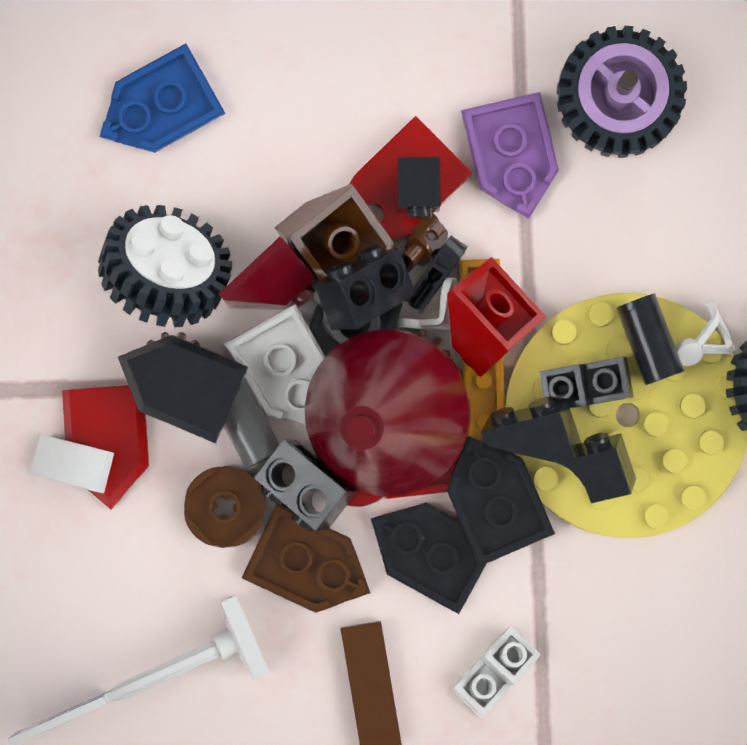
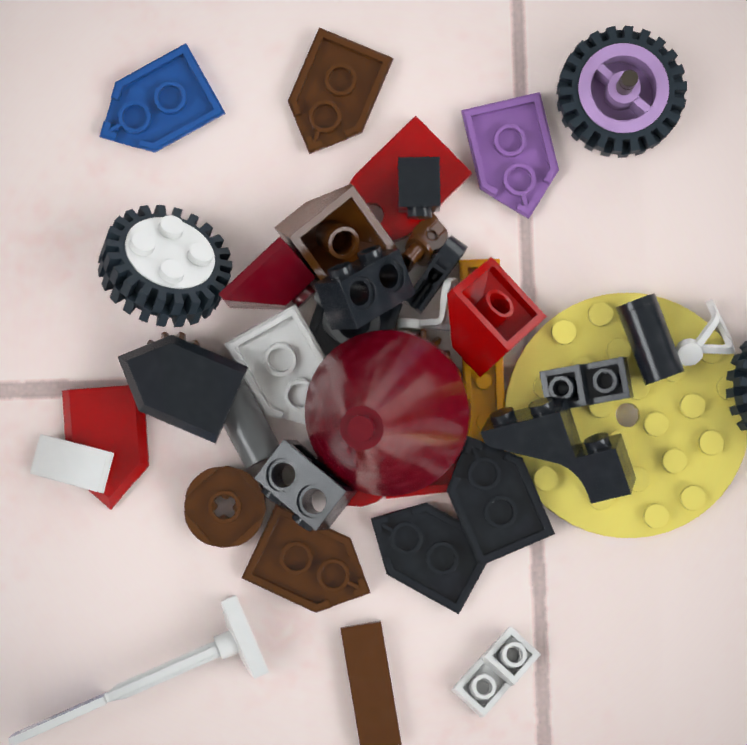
(336, 89): none -> reddish brown tile

